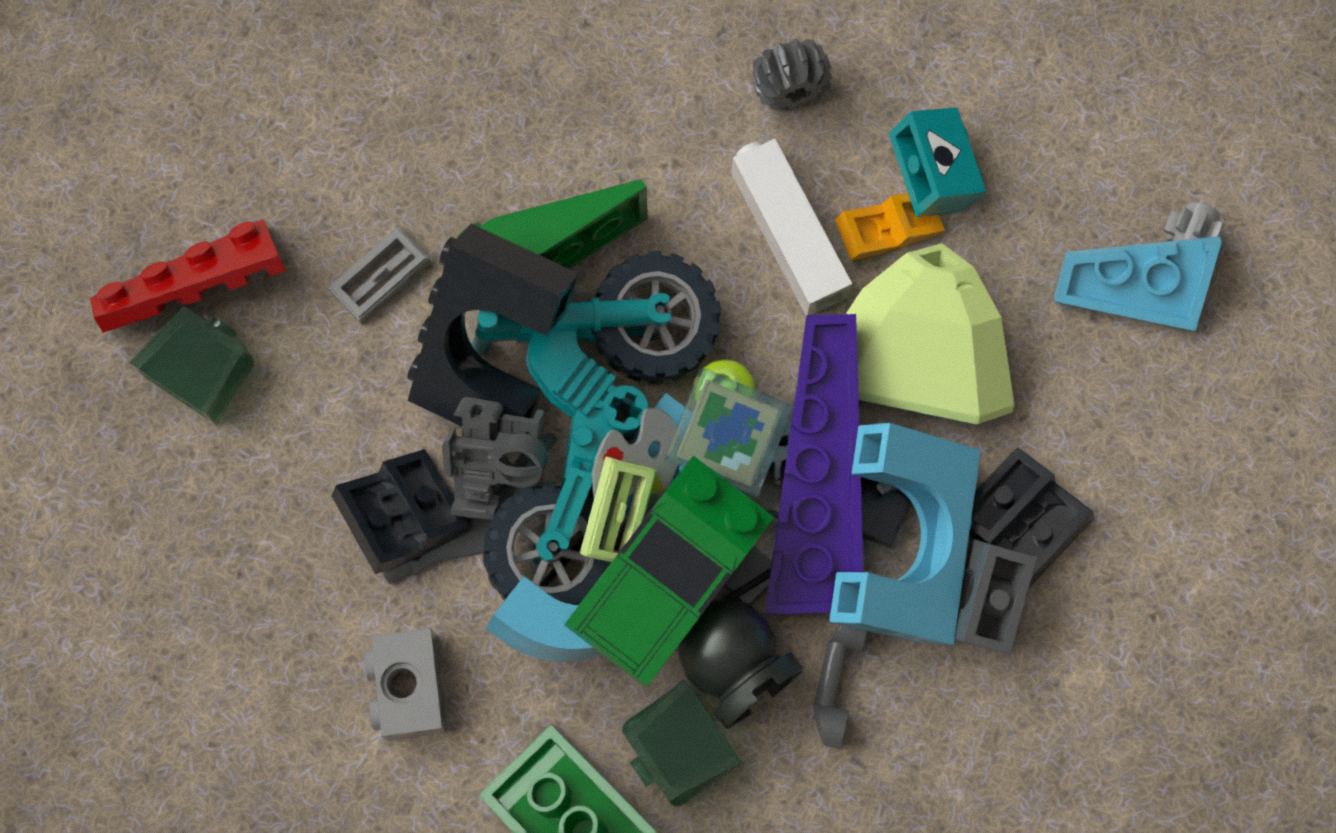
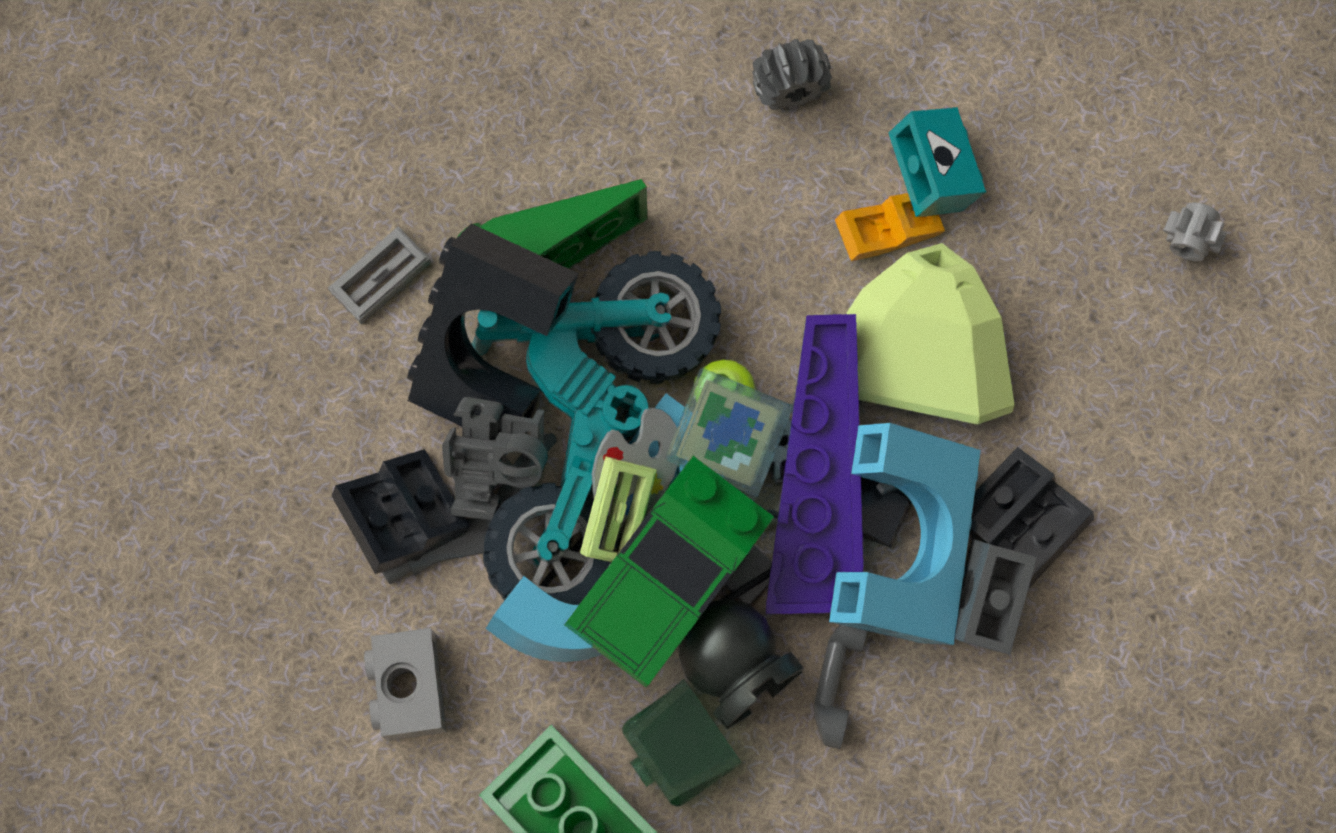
(186, 278): red wing -> none
(196, 363): clear green torso -> none
(790, 226): white brick -> none
(1142, 281): medium azure wing -> none

